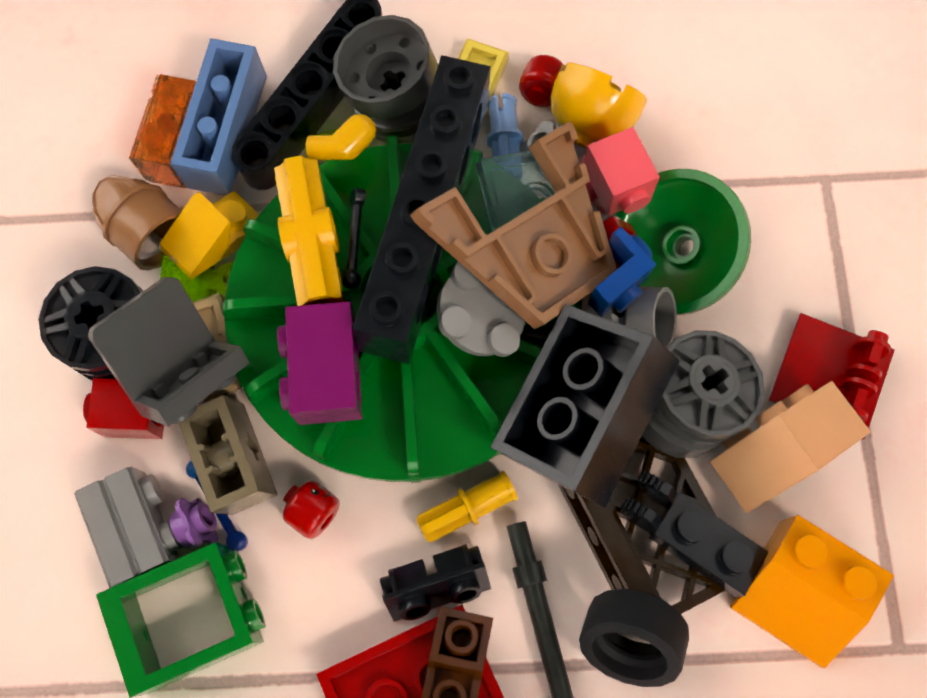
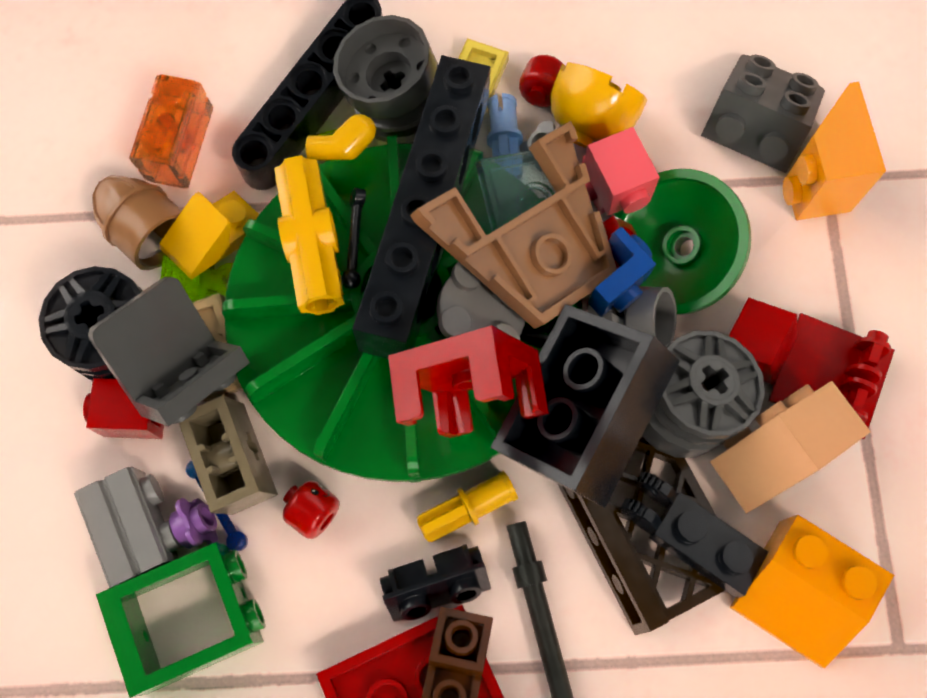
(217, 115): medium blue brick -> none
(321, 364): magenta brick -> none
(453, 366): none -> red panel
(641, 616): black tyre -> none
(764, 111): none -> dark grey bracket
(767, 334): none -> red brick
(837, 162): none -> light orange slope

